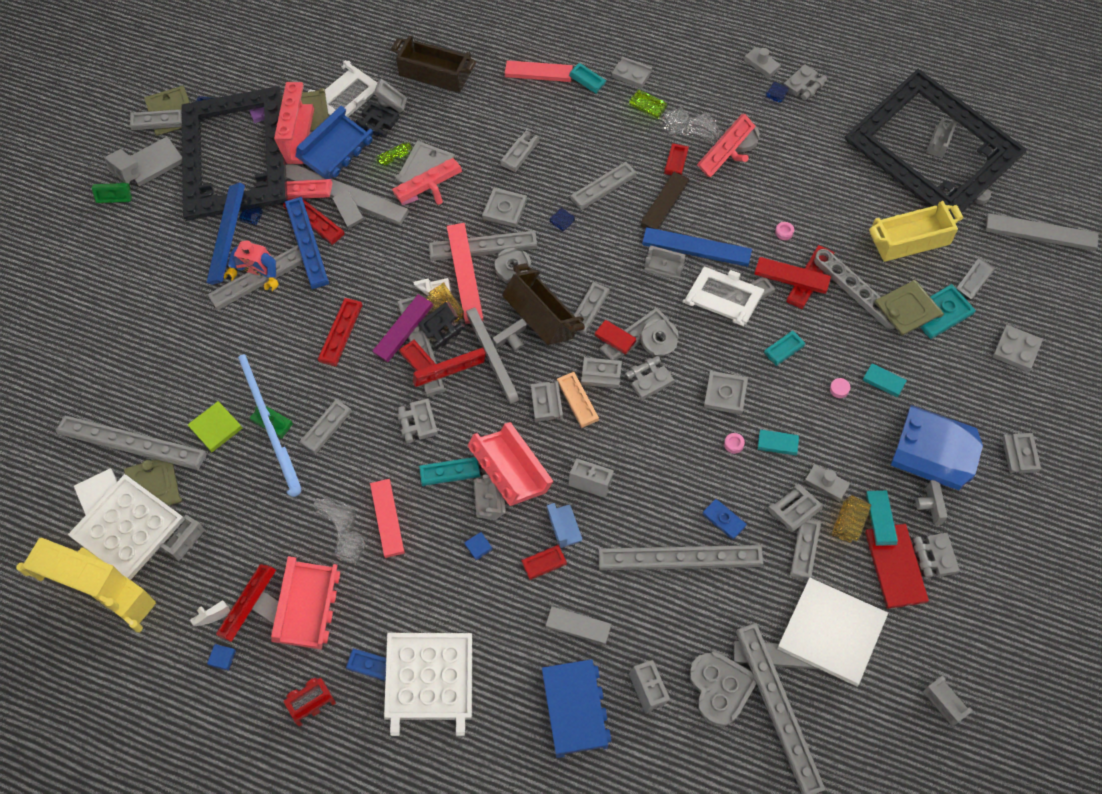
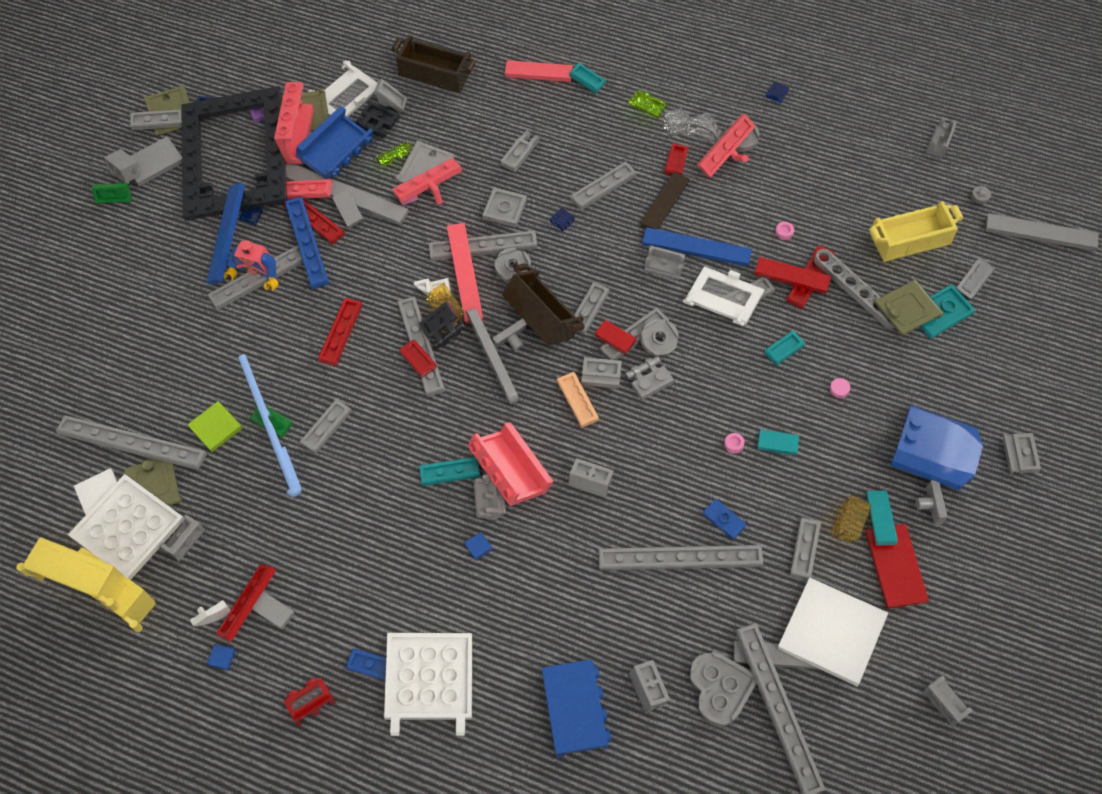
(305, 604): coral panel -> none
(343, 516): clear arch -> none
(387, 518): coral tile -> none
(402, 328): magenta tile -> none
(423, 419): light grey plate -> none
(449, 367): red tile -> none
(544, 562): red tile -> none
(546, 401): light grey plate -> none
(564, 525): medium blue panel -> none
(578, 625): light grey tile -> none
(631, 72): light grey plate -> none
(726, 392): light grey plate -> none
(762, 62): light grey tile -> none
(799, 511): light grey plate -> none
(801, 79): light grey plate -> none
(827, 482): light grey tile -> none
(884, 380): teal tile -> none
(941, 553): light grey plate -> none
(1003, 156): black plate -> none
(1017, 348): light grey plate -> none

